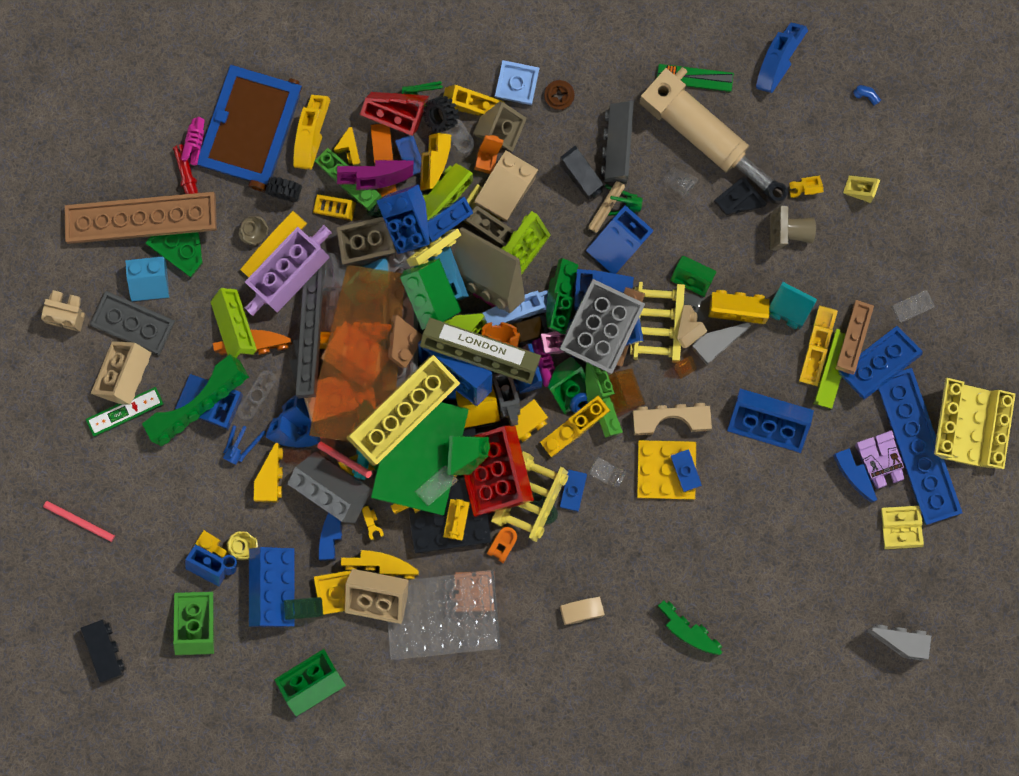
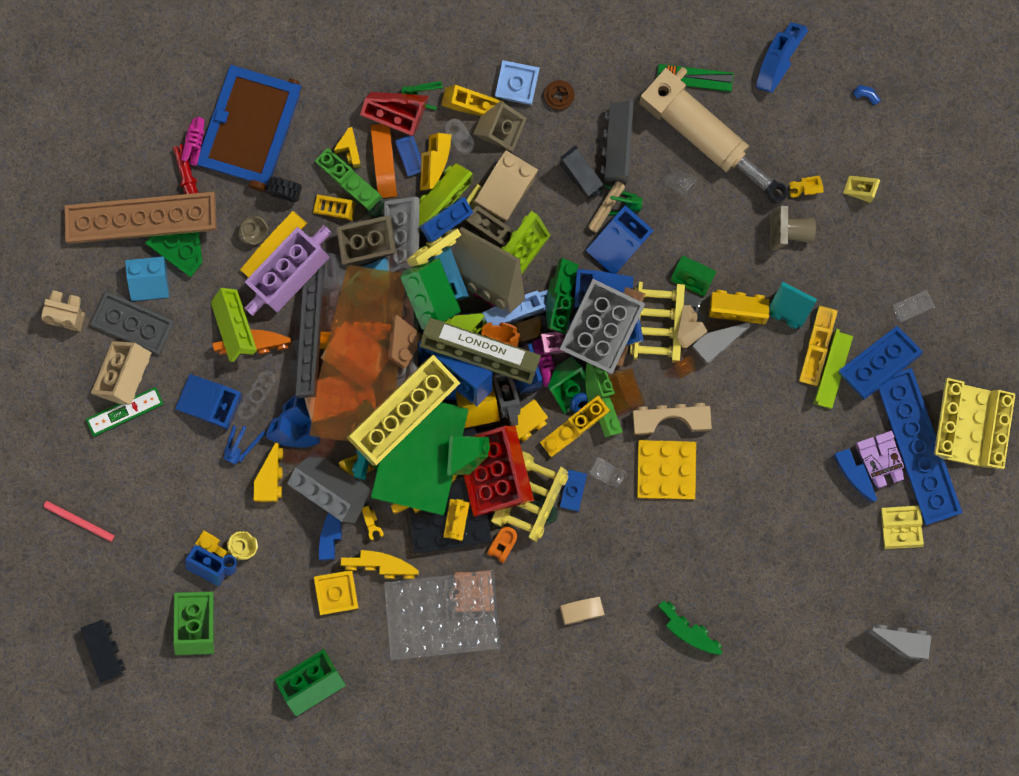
(225, 378): green arch -> none
(269, 585): blue brick -> none
(308, 131): yellow slope -> none
(313, 605): clear green slope -> none
(344, 459): coral bar -> none
(373, 177): magenta slope -> none
(376, 596): tan slope -> none
(406, 218): blue slope -> none
(433, 117): black tyre -> none
(436, 486): clear plate -> none
(488, 153): orange bracket -> none
(686, 470): blue plate -> none
(739, 198): black wing -> none
(770, 420): blue slope -> none
(854, 337): medium nougat plate -> none

